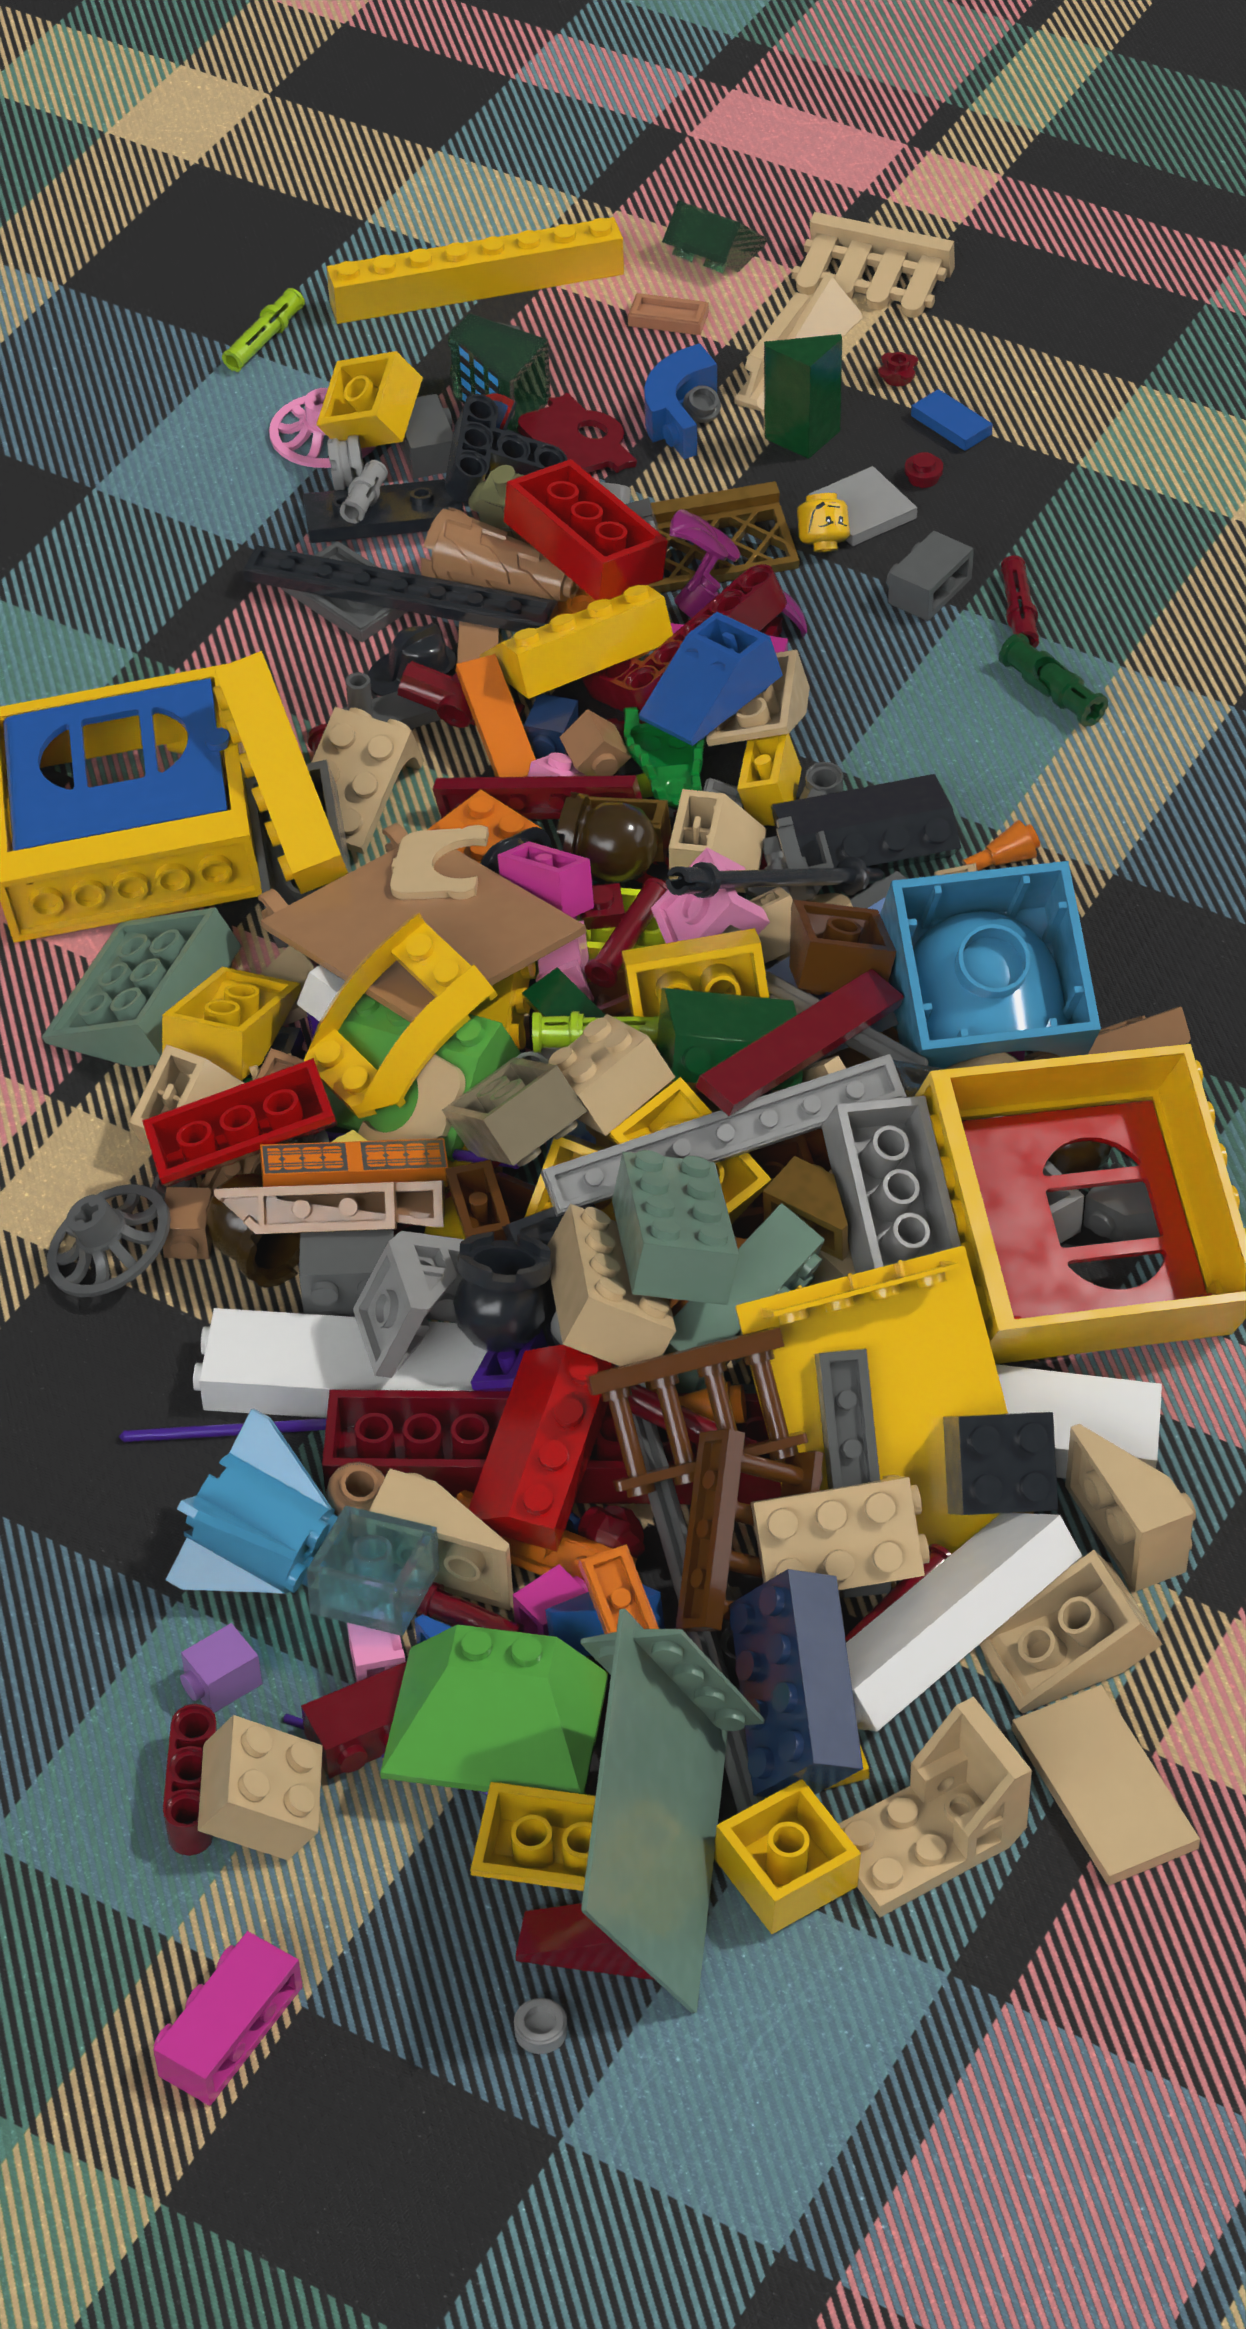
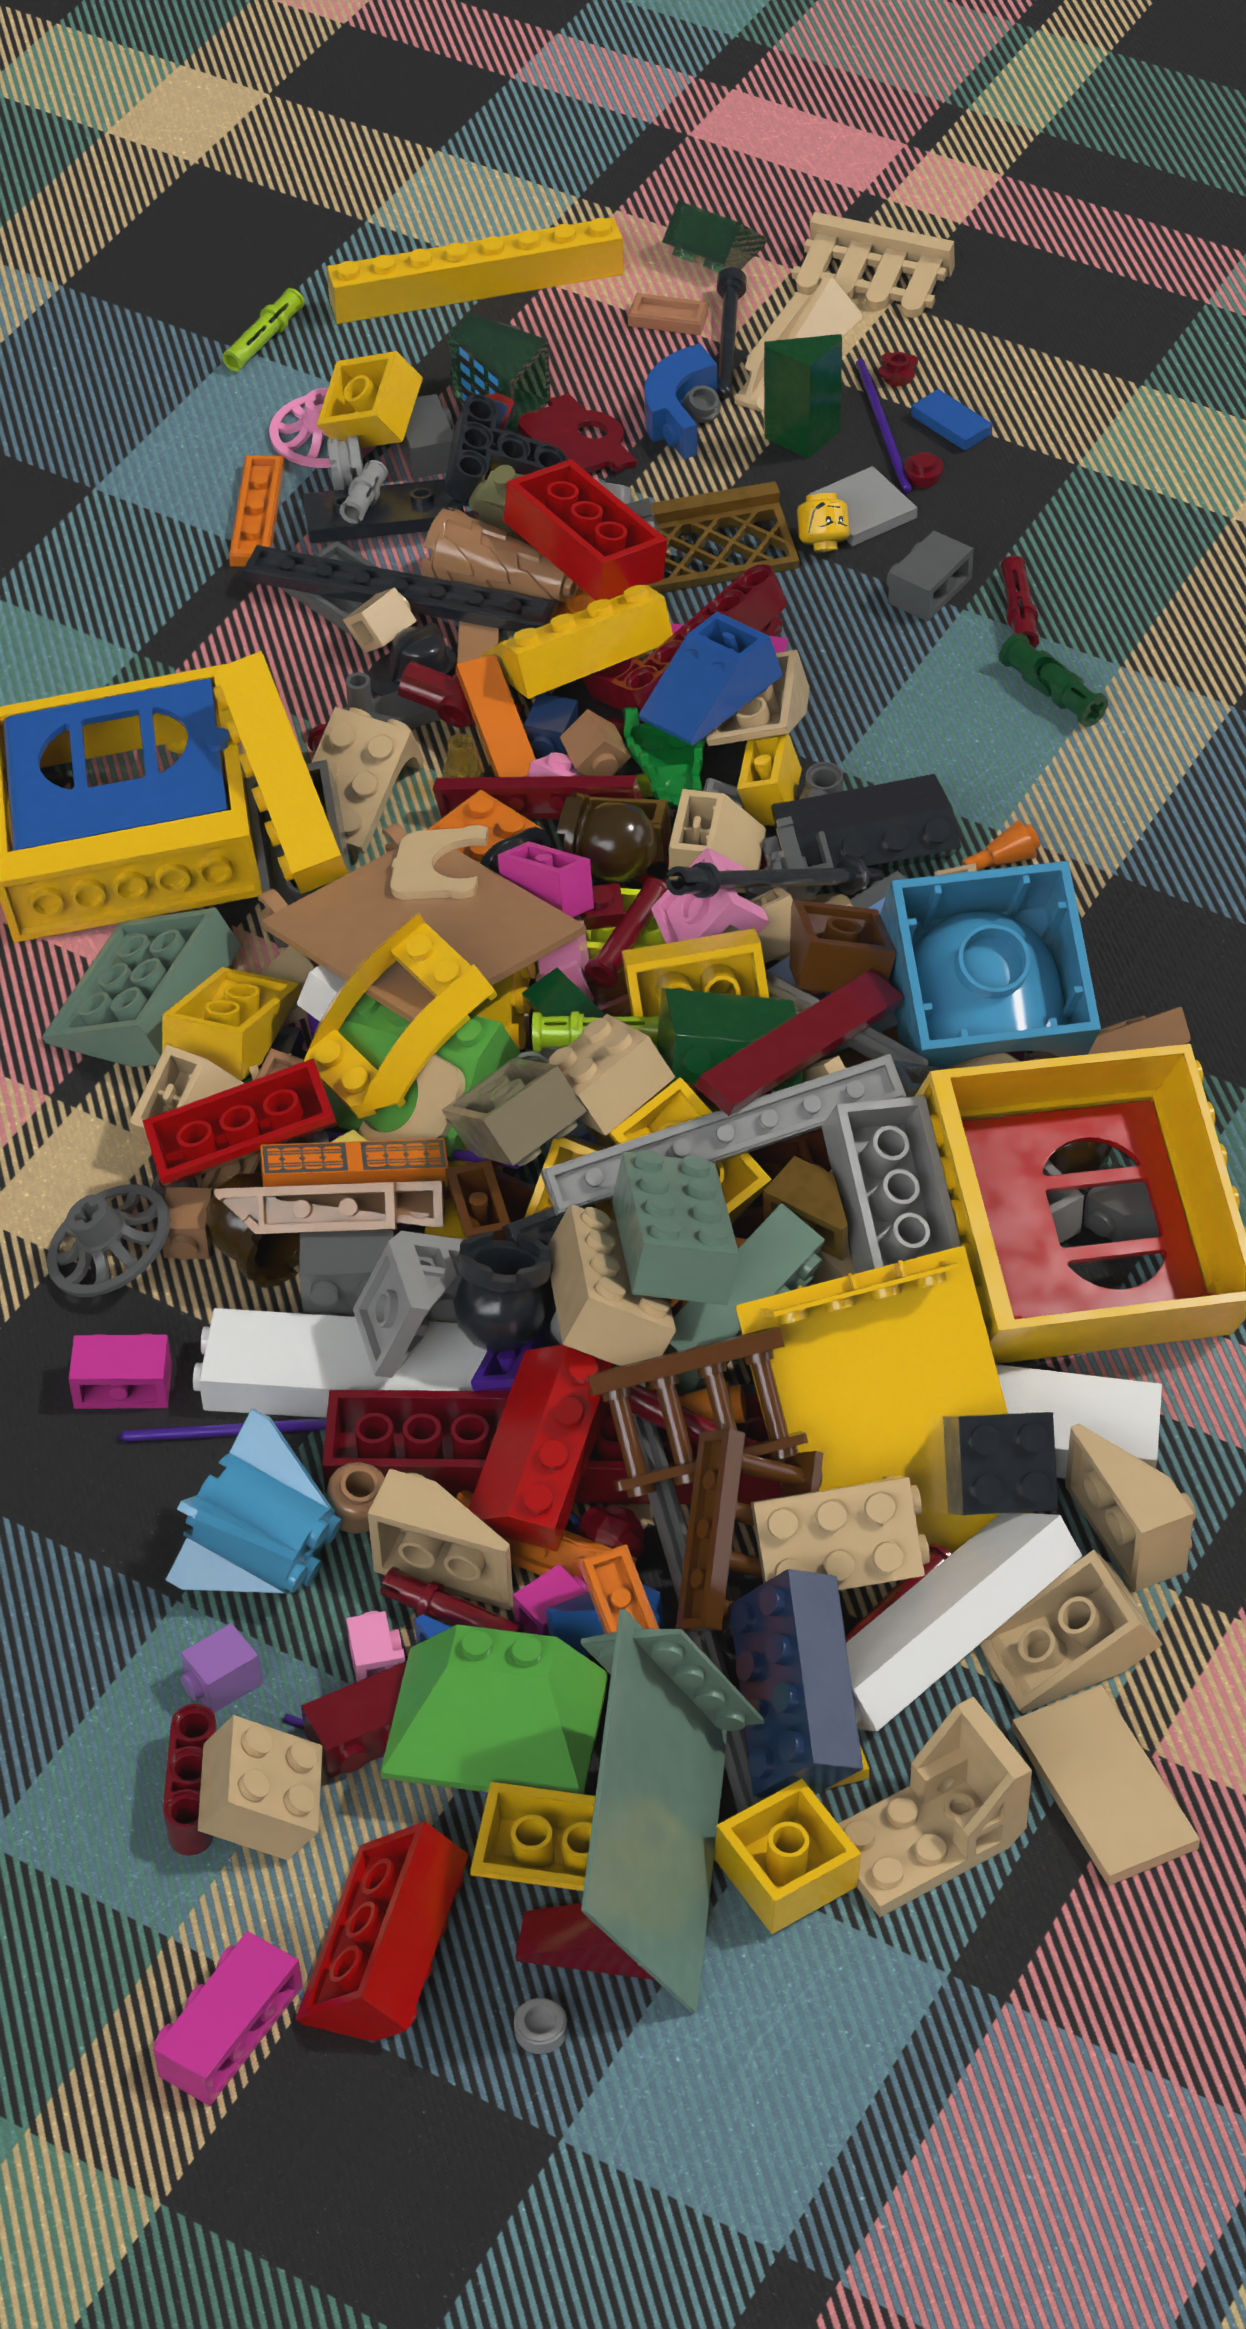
(120, 1371): none -> dark pink brick
(256, 506): none -> orange tile
(373, 1570): clear light blue brick -> none
(380, 619): none -> tan brick
(384, 1934): none -> red slope
(461, 758): none -> clear yellow cone
(703, 586): magenta plant -> none
(731, 287): none -> black piece
(848, 1429): dark grey plate -> none
(883, 426): none -> dark purple axle

